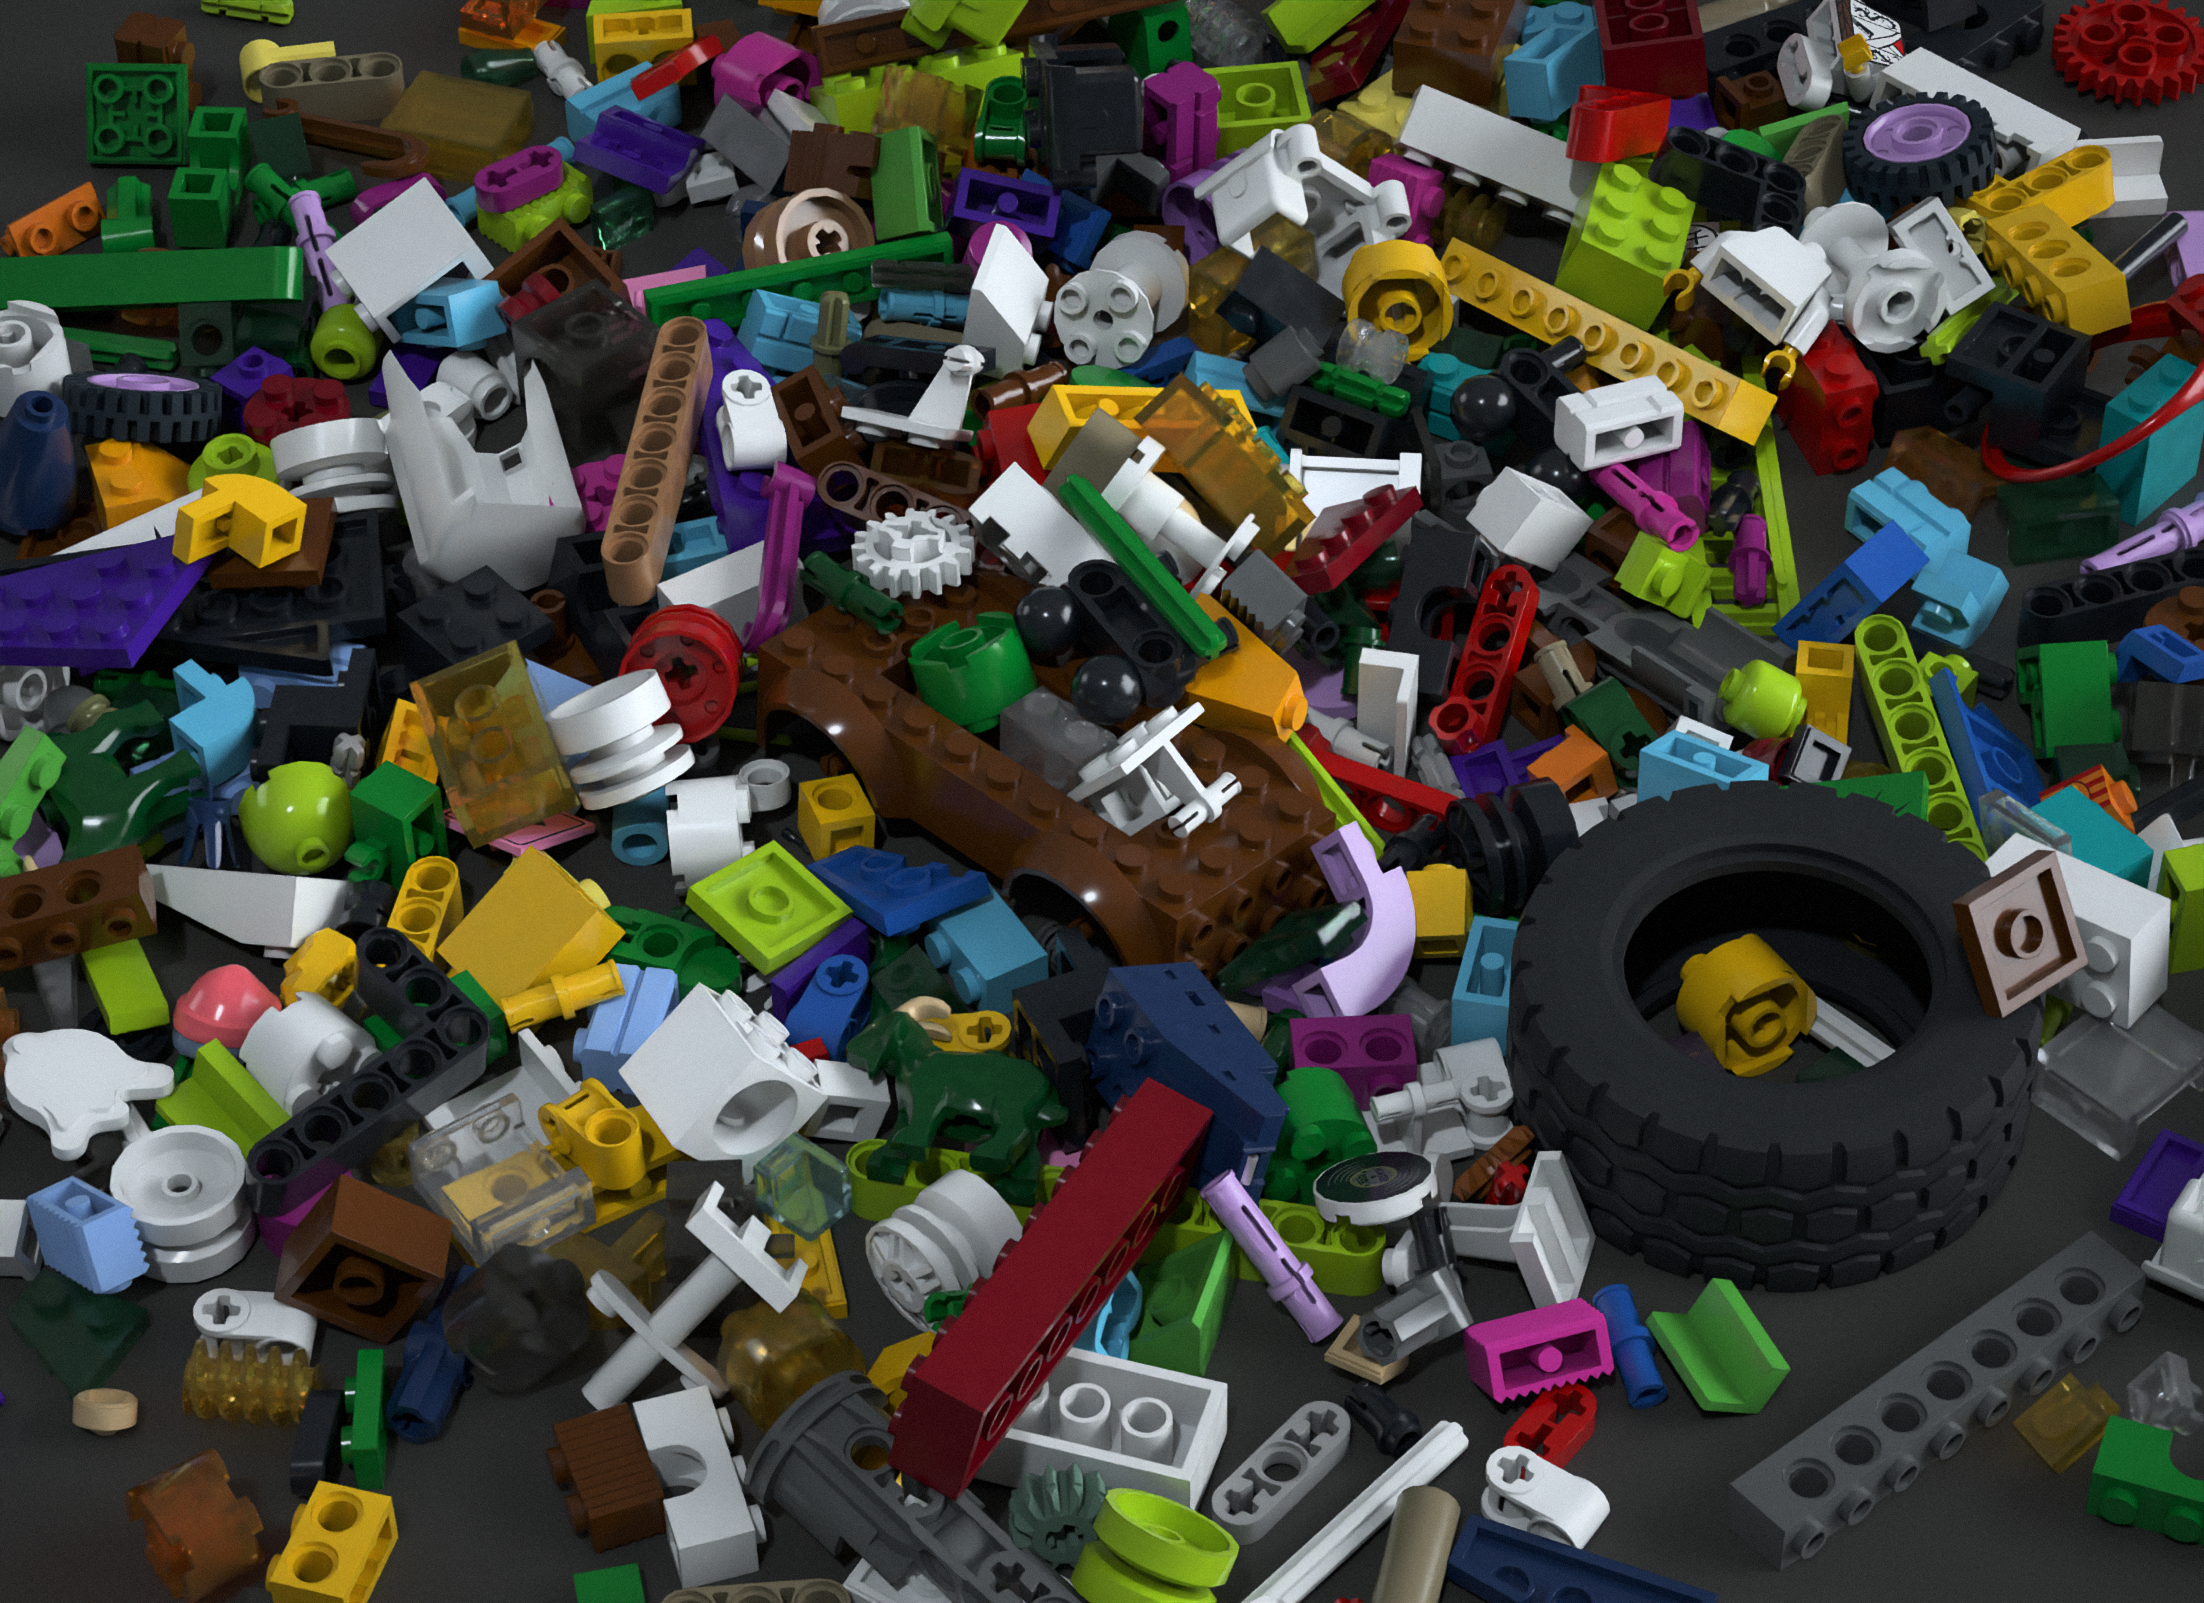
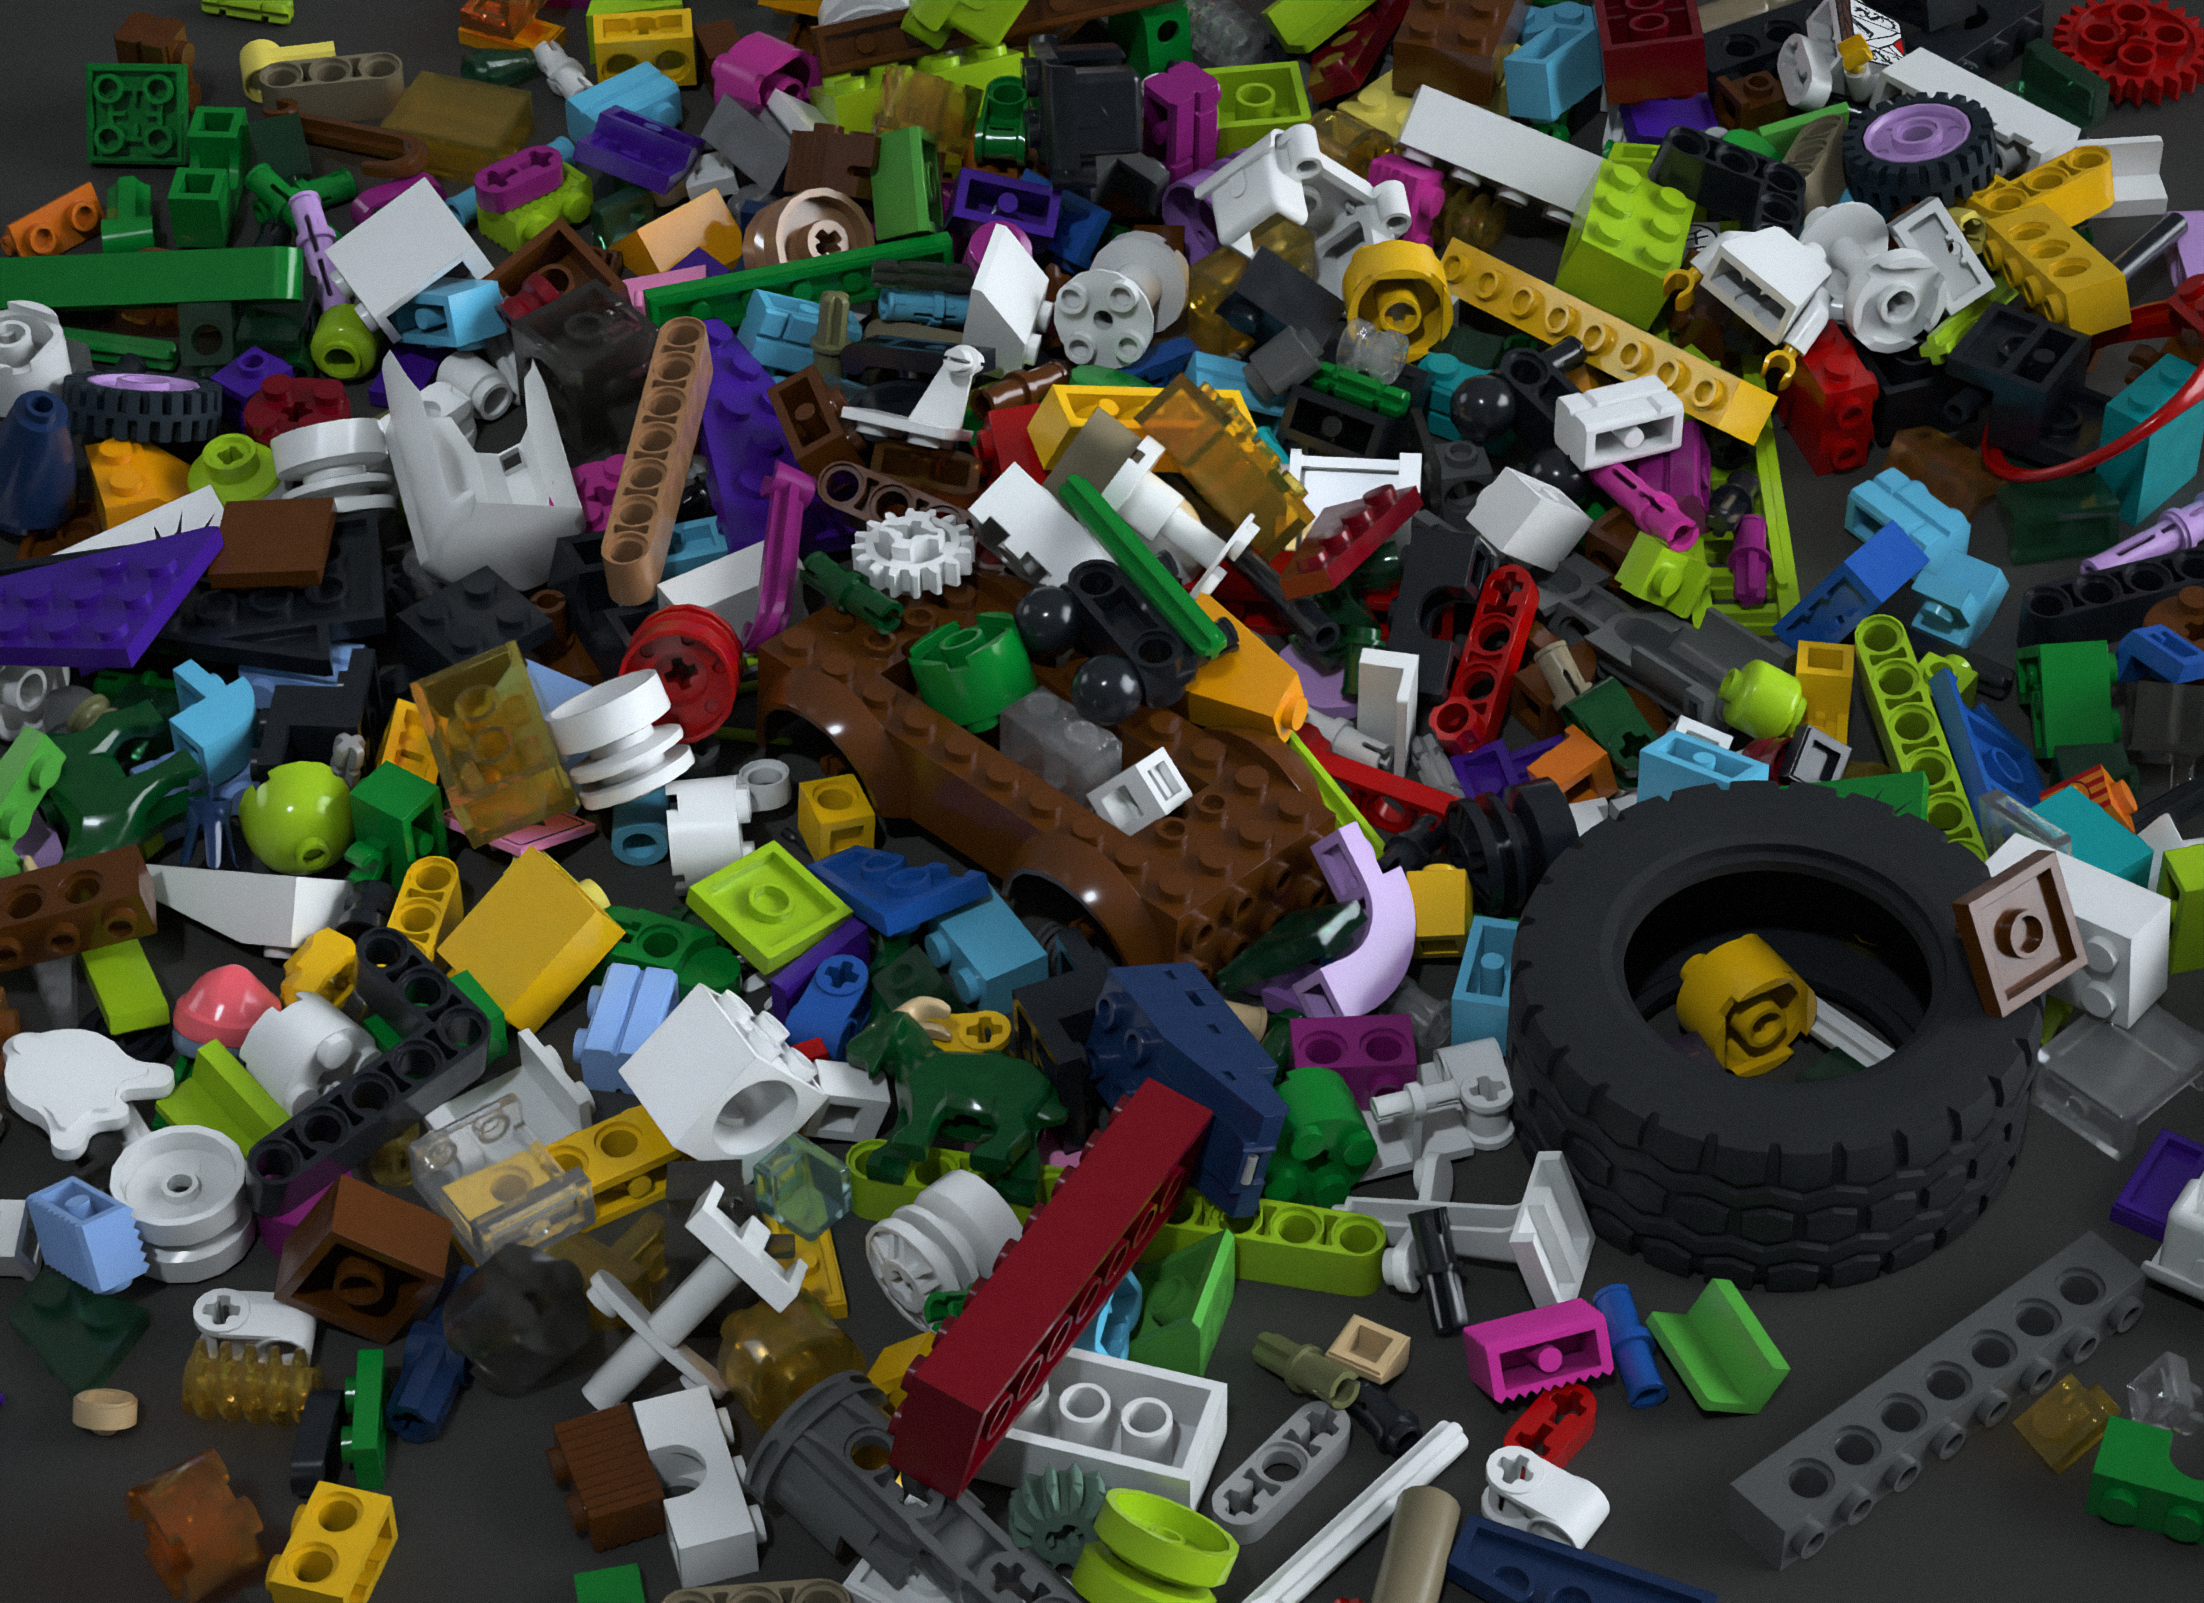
(242, 514): yellow brick -> none
(562, 996): yellow pin -> none
(596, 1135): yellow piece -> none
(670, 238): none -> light orange slope
(676, 65): red tile -> none
(749, 423): white piece -> none
(1151, 747): white plate -> none
(1265, 601): dark grey brick -> none
(1286, 1276): lavender pin -> none
(1306, 1369): none -> olive axle
(1375, 1187): tile -> none
(1420, 1315): dark grey piece -> none
(1479, 1176): dark orange gear -> none
(1508, 1184): red axle -> none
(1616, 123): red beam -> none
(2061, 86): none -> clear green panel

